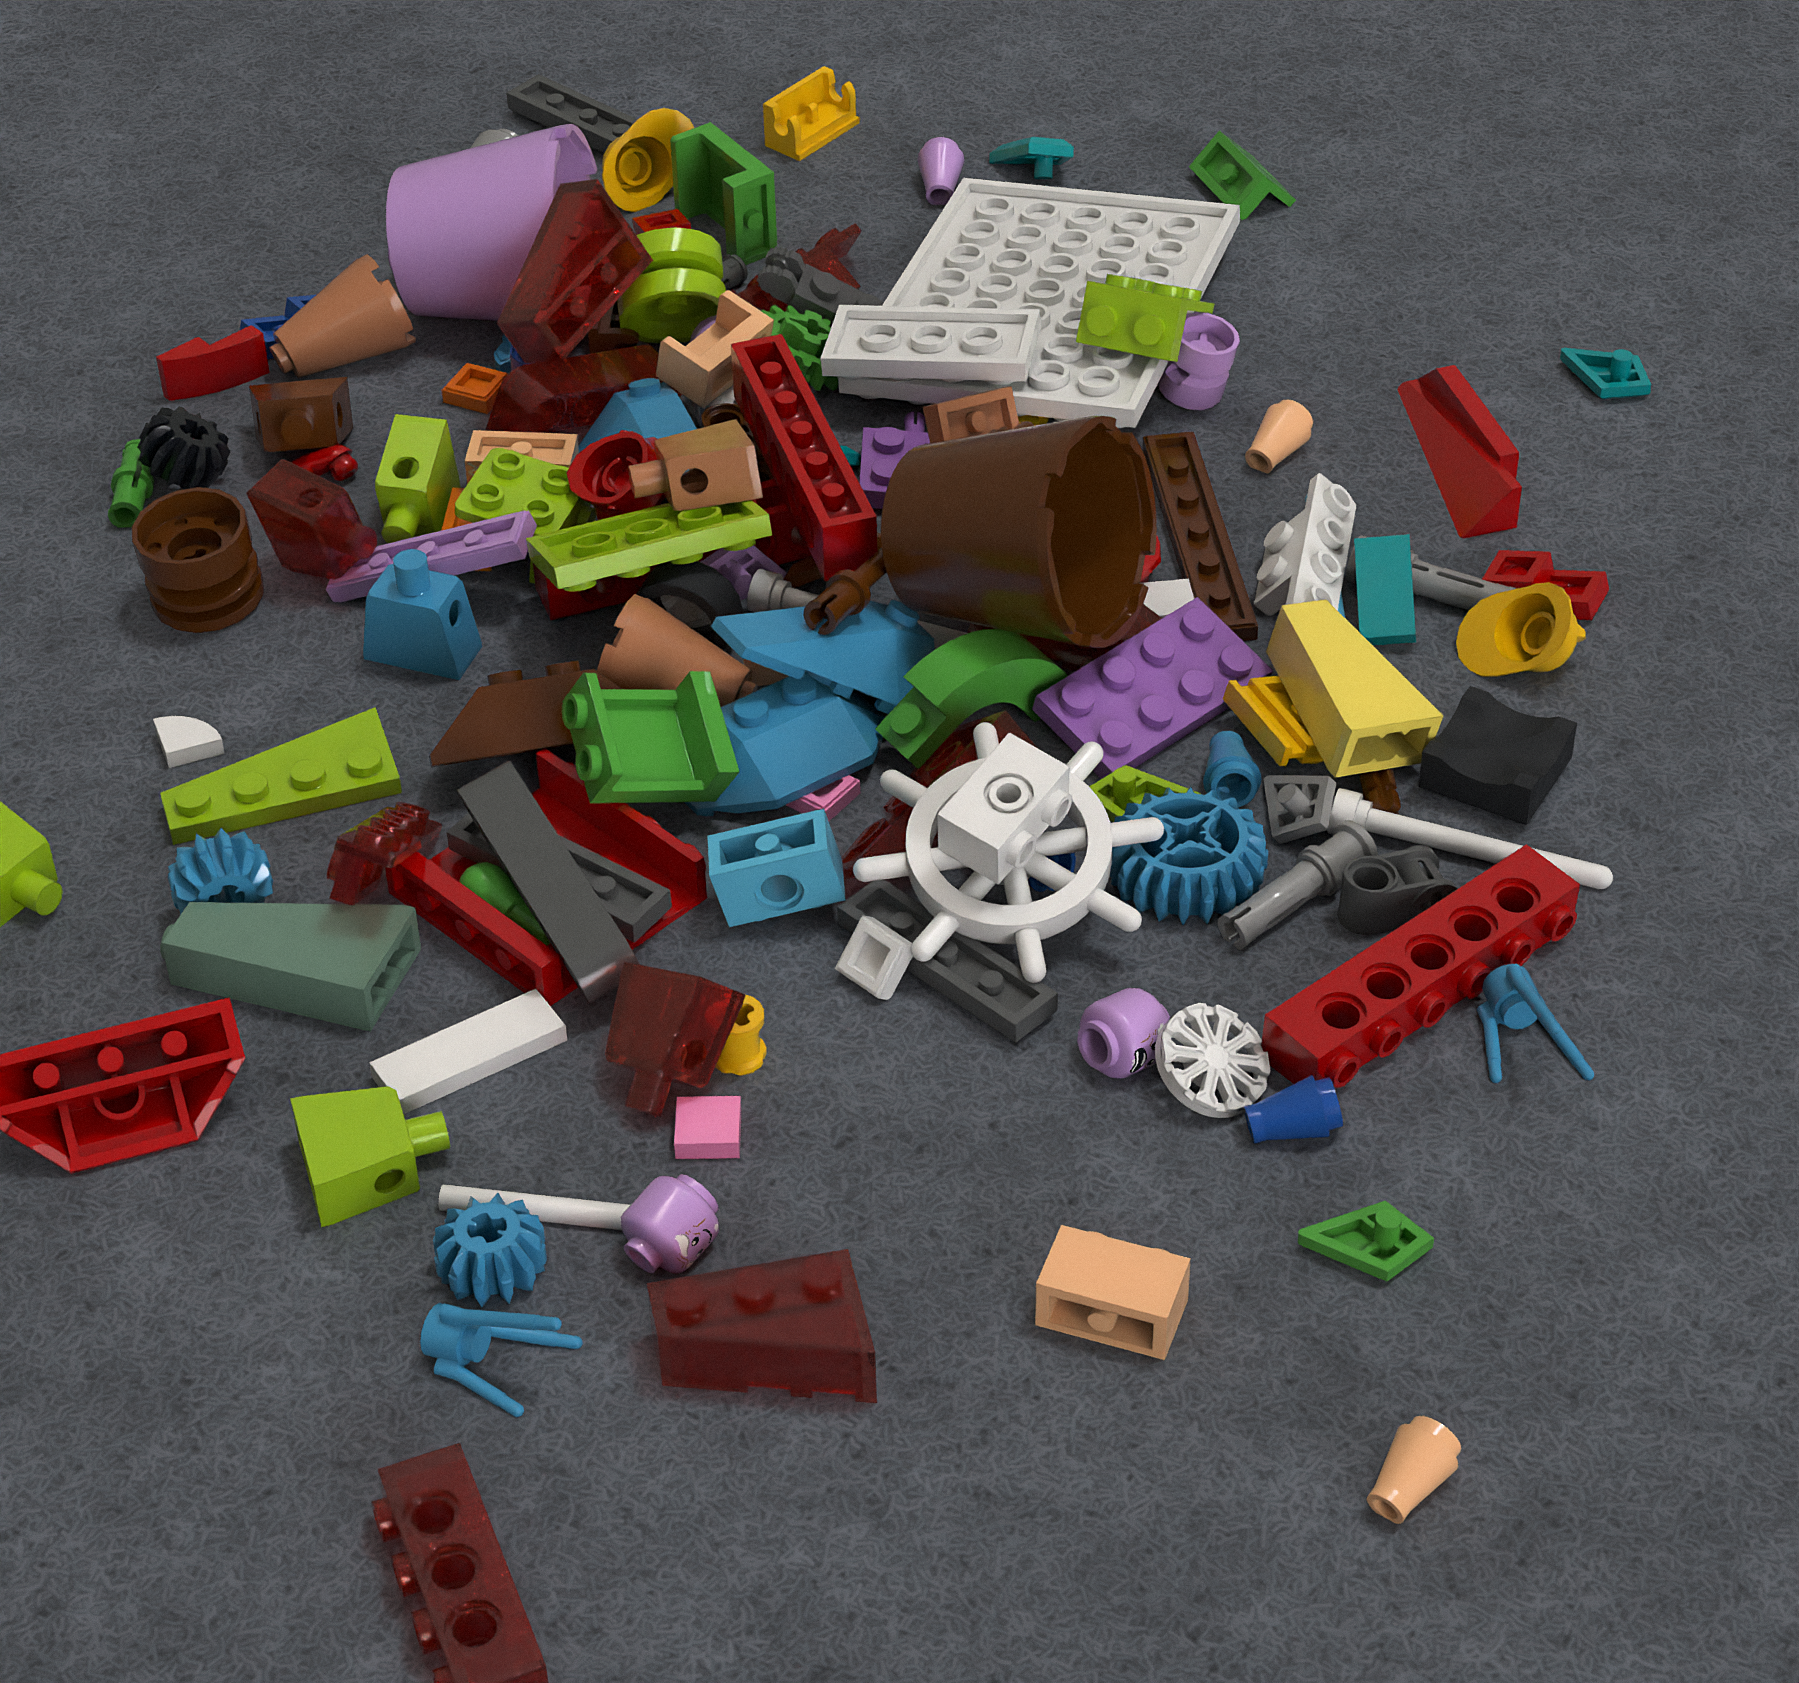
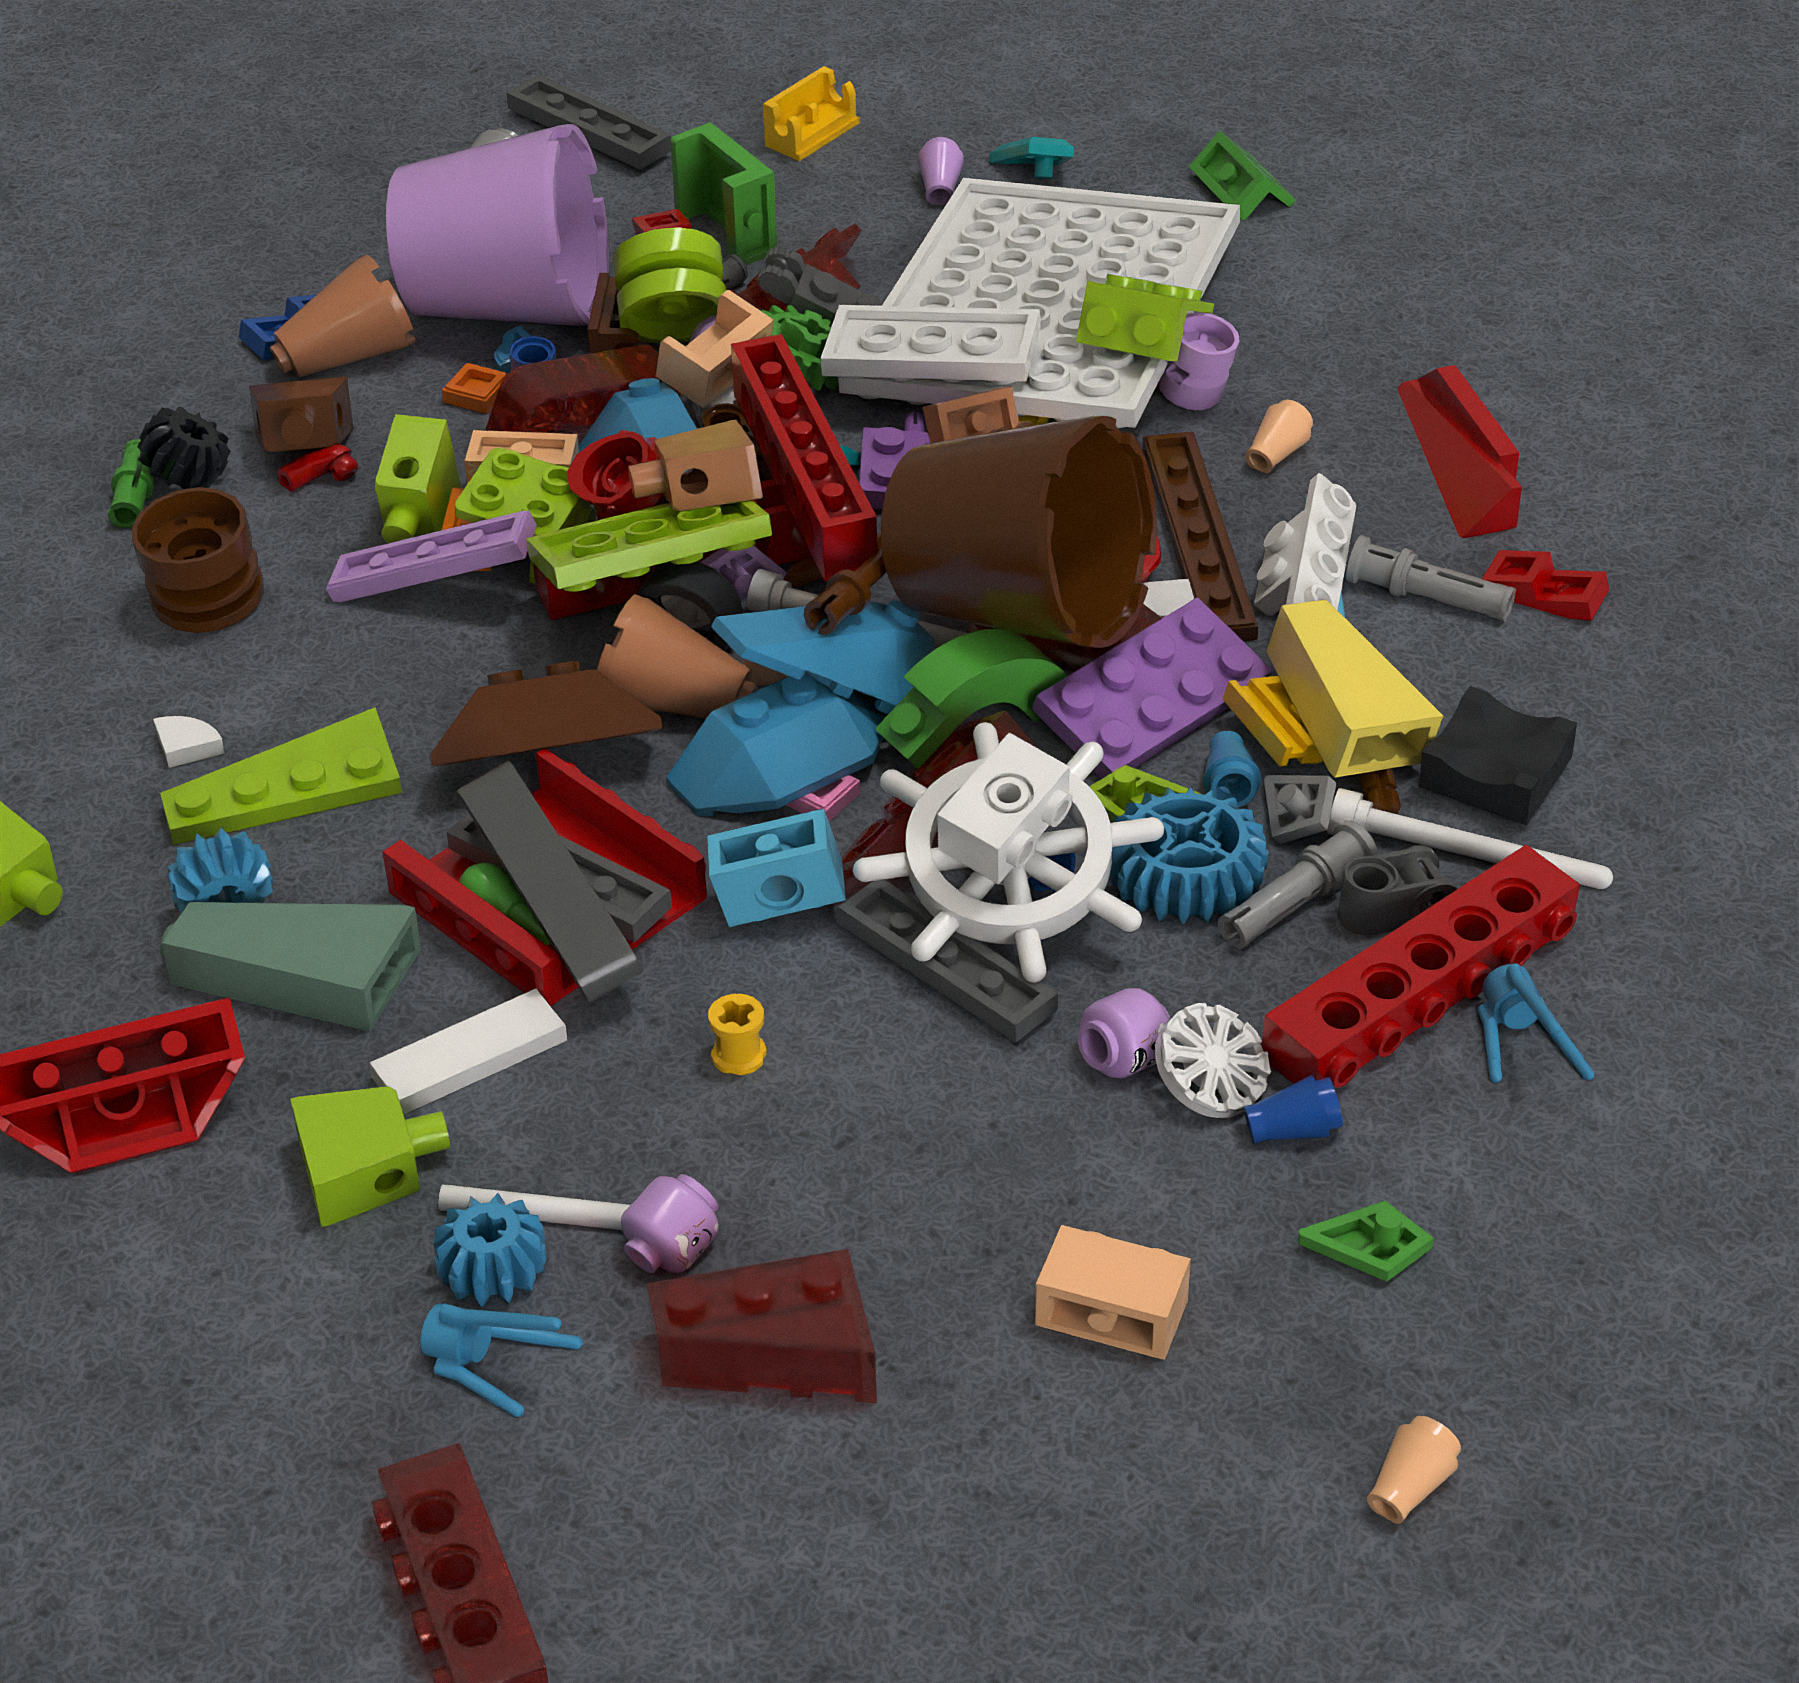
(205, 369): red slope -> none
(310, 522): clear red torso -> none
(375, 844): clear red bracket -> none
(420, 619): dark azure torso -> none
(572, 273): clear red wedge -> none
(640, 162): yellow piece -> none
(650, 741): bright green panel -> none
(668, 1031): clear red torso -> none
(707, 1127): bright pink tile -> none
(875, 957): white tile -> none
(1385, 589): teal tile -> none
(1519, 631): yellow piece -> none
(1608, 373): teal piece -> none

